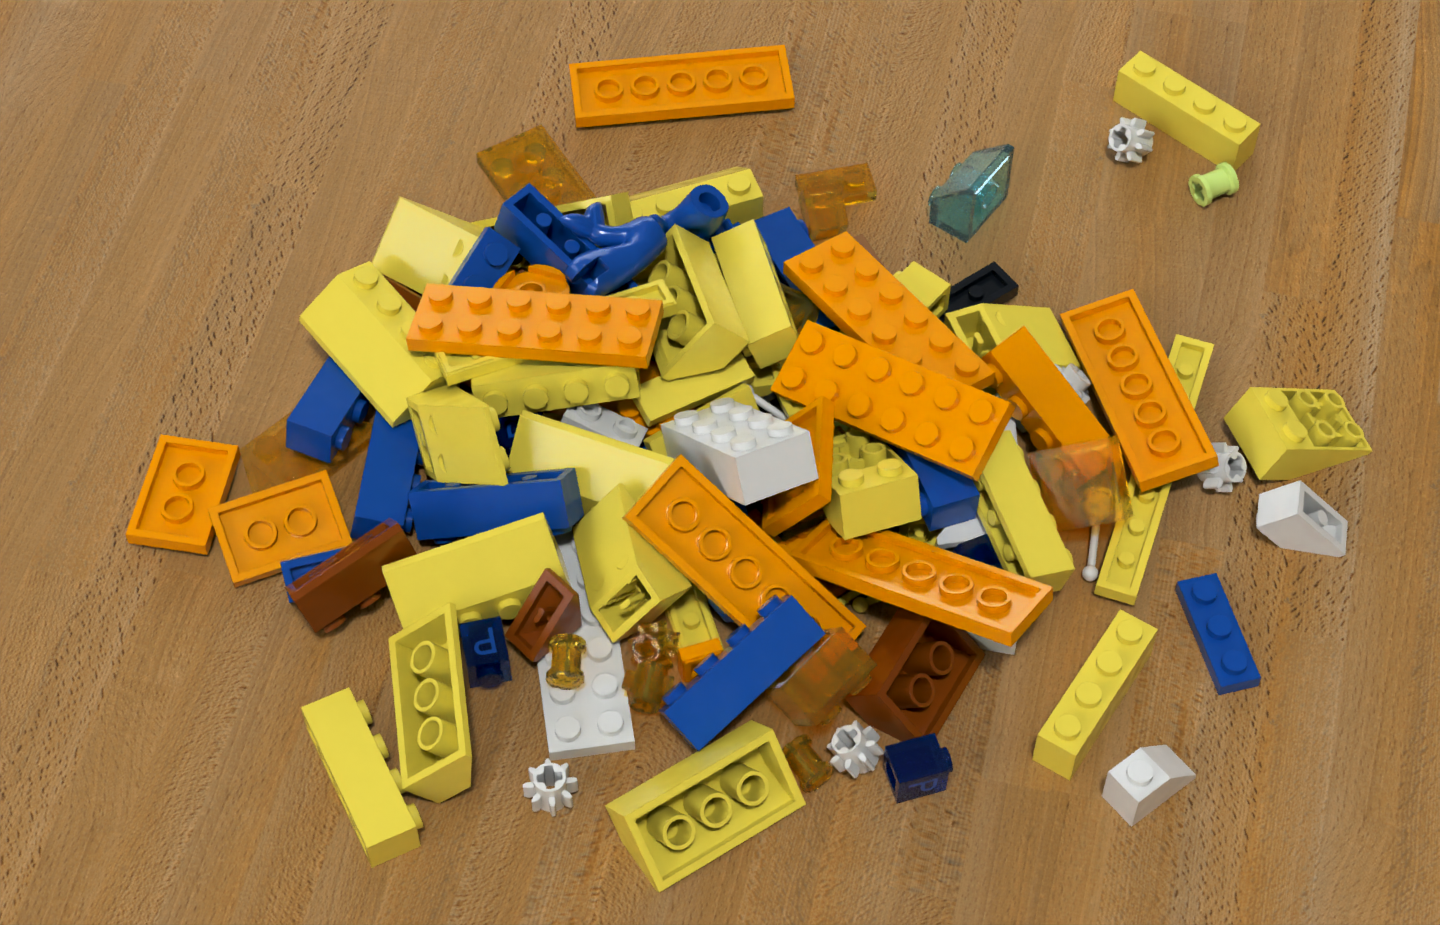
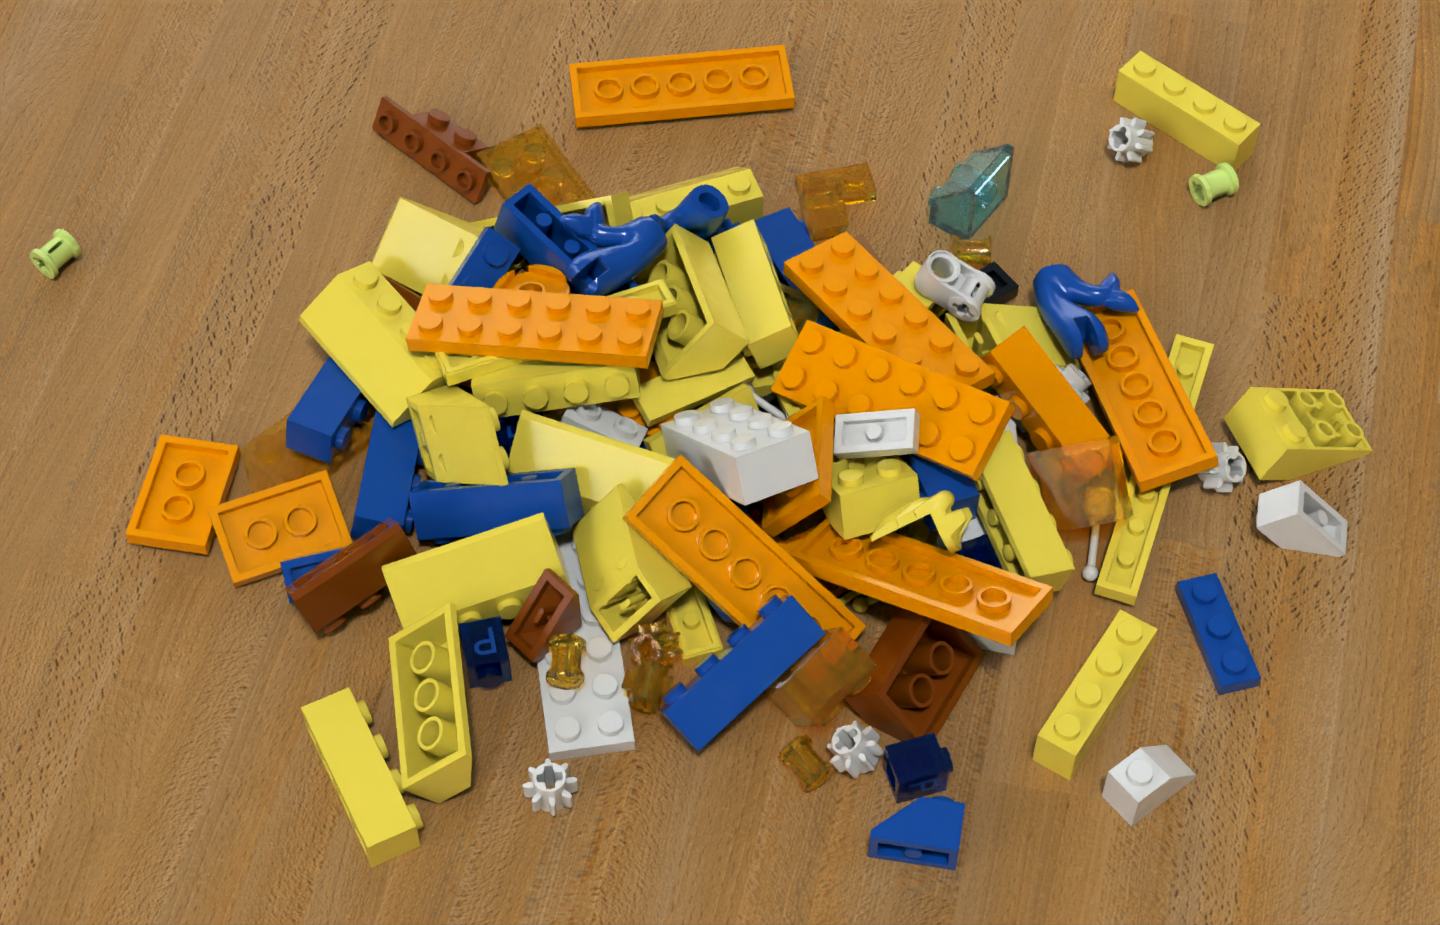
(55, 253): none -> yellowish green bush
(436, 145): none -> dark orange bracket
(692, 655): light orange tile -> none
(706, 804): light yellow slope -> none
(876, 433): none -> white plate
(921, 834): none -> blue slope
(948, 522): none -> light yellow hair
(955, 286): none -> white piece
(972, 251): none -> clear yellow bush
(1058, 297): none -> blue piece

